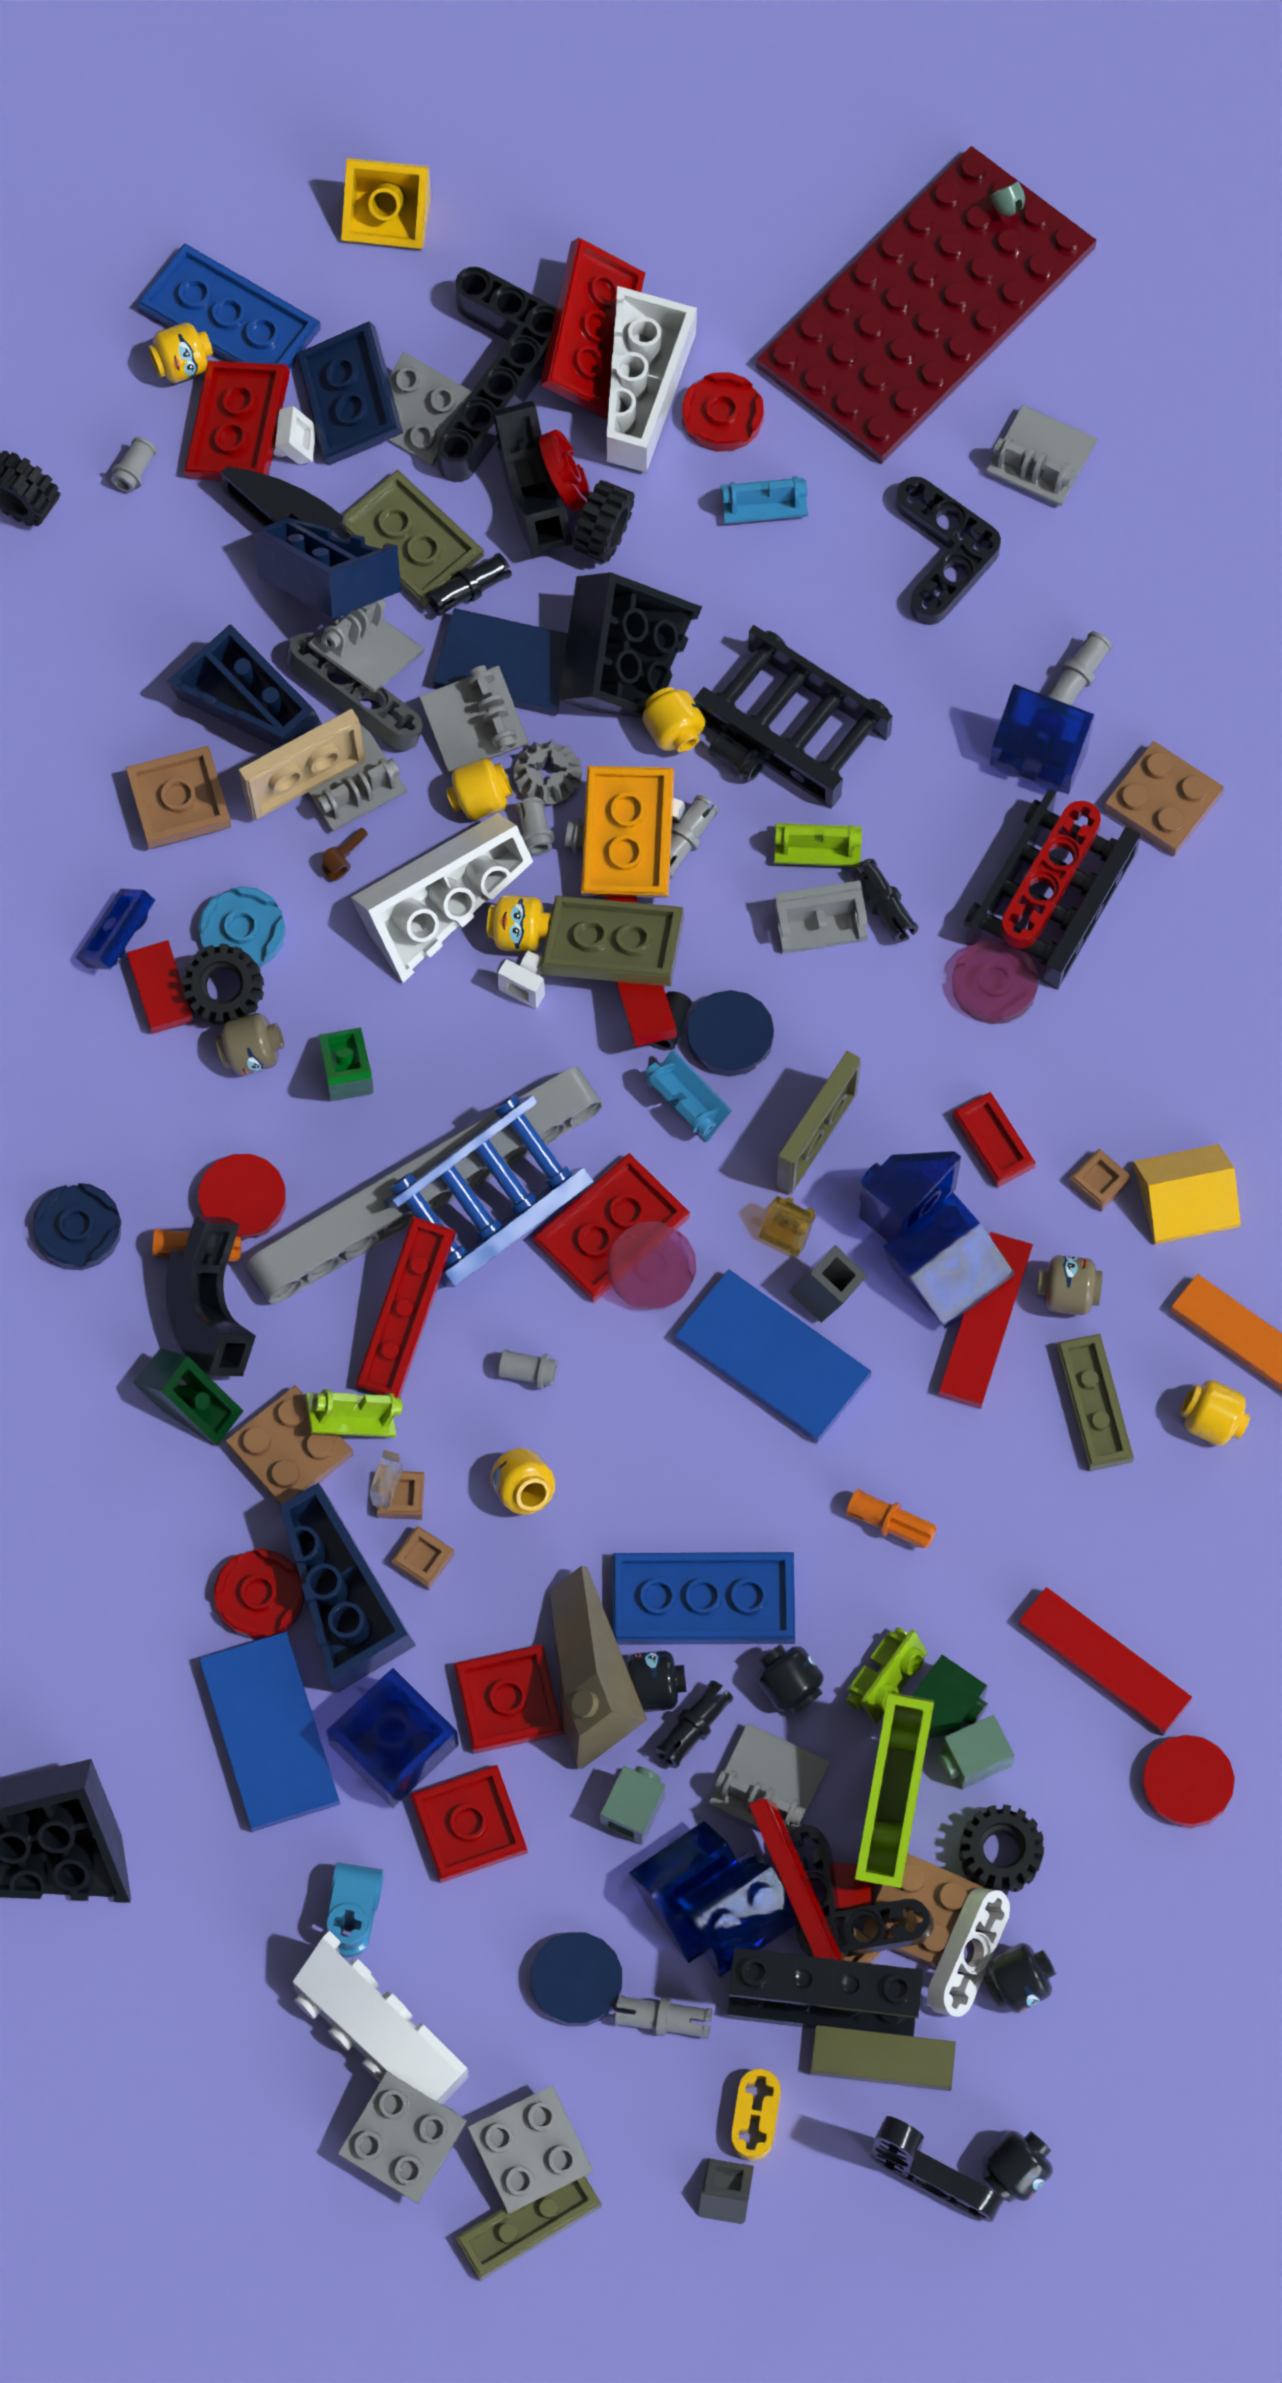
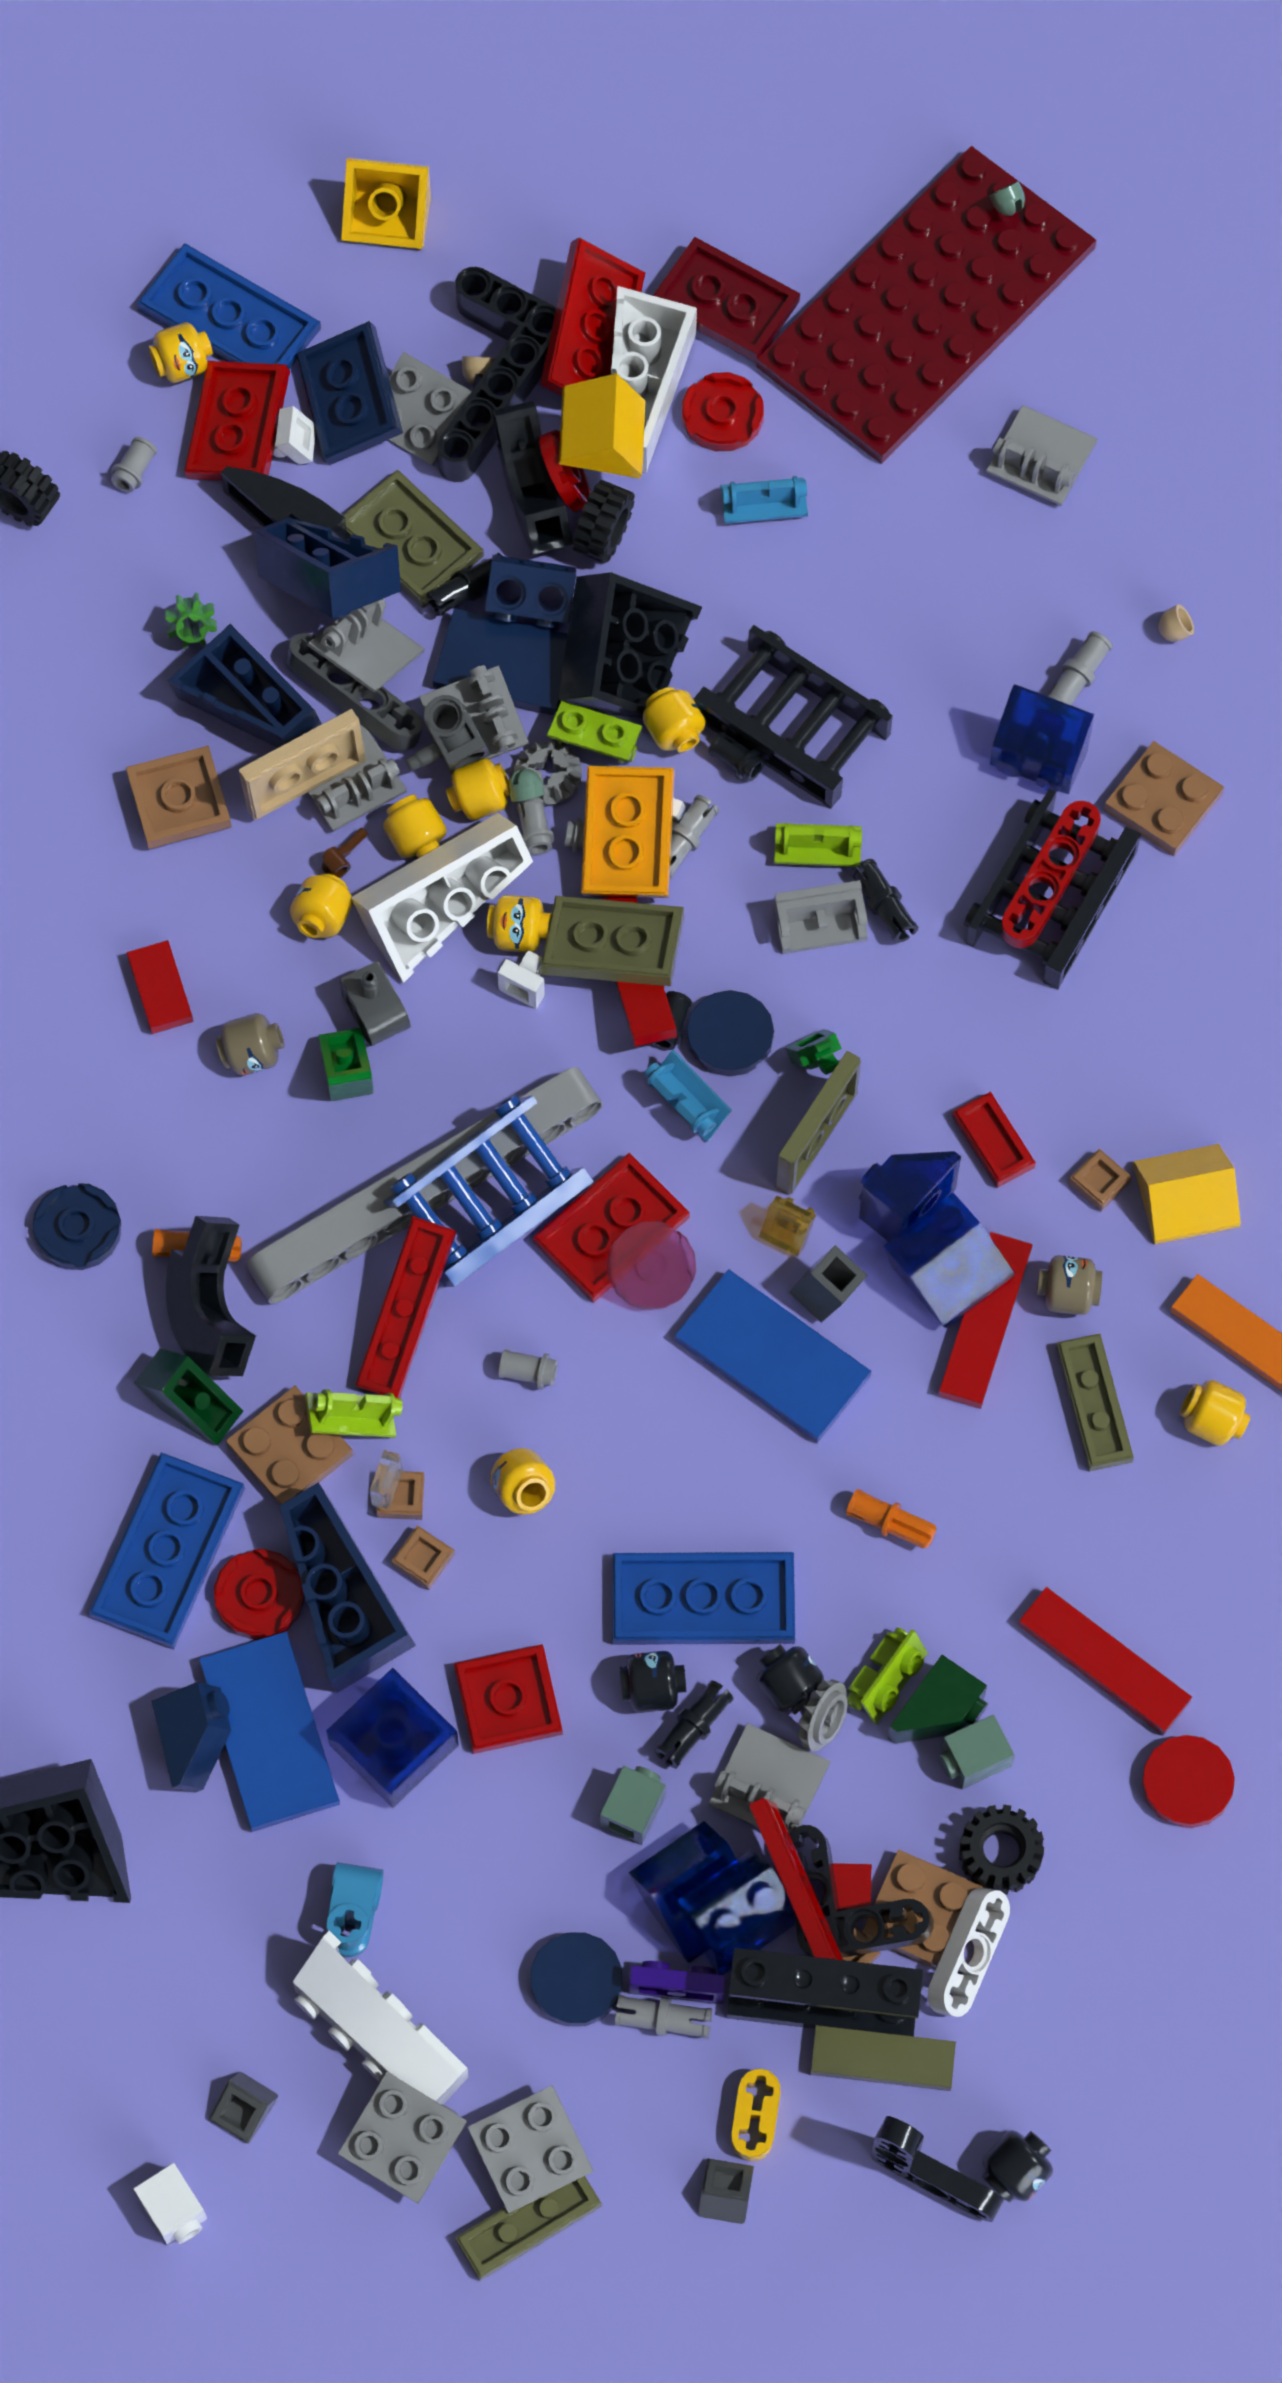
(115, 929): clear blue plate -> none
(167, 1550): none -> blue tile
(171, 2205): none -> white brick
(185, 629): none -> bright green gear
(192, 1732): none -> dark blue slope
(223, 958): black tyre -> none
(243, 2106): none -> dark grey slope
(244, 920): dark azure tile -> none
(245, 1191): red tile -> none
(321, 906): none -> yellow head
(374, 1003): none -> dark grey piece
(414, 826): none -> yellow head
(456, 745): none -> dark grey piece
(468, 1823): red tile -> none
(474, 366): none -> tan hinge
(525, 785): none -> sand green hinge
(532, 578): none -> dark blue brick
(593, 1681): dark tan wedge -> none
(595, 732): none -> lime hinge
(602, 426): none -> yellow slope
(696, 1984): none -> dark purple plate
(731, 298): none -> dark red plate
(815, 1051): none -> green plate
(823, 1715): none -> light grey gear
(894, 1789): lime brick -> none
(960, 552): black beam -> none
(994, 982): clear pink tile -> none
(1019, 1977): black head -> none
(1176, 624): none -> tan hinge

